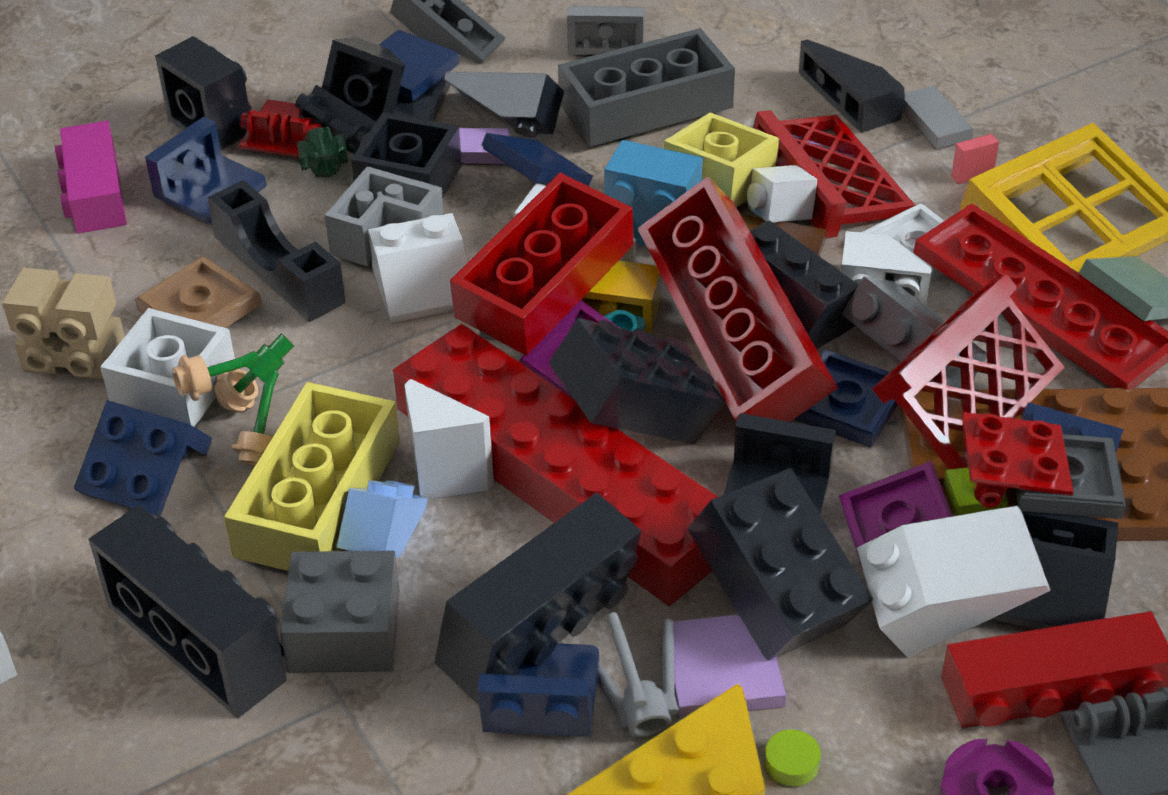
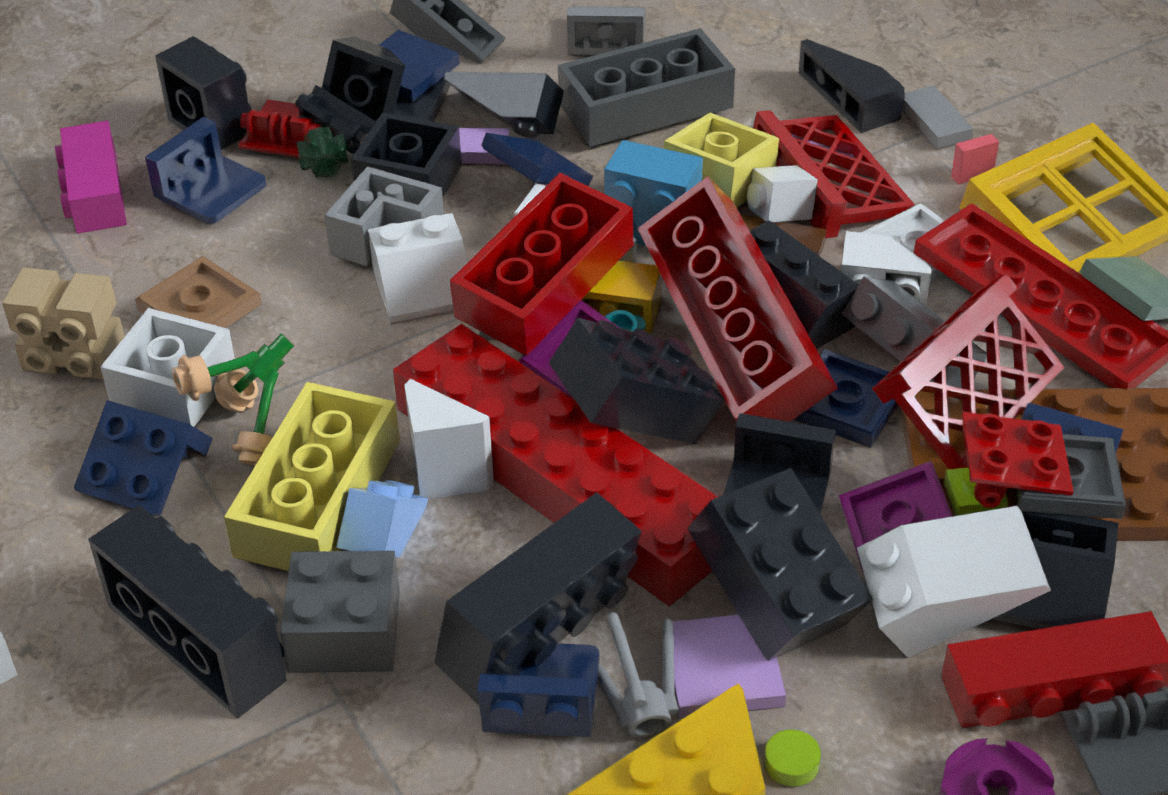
(303, 277): black arch -> none

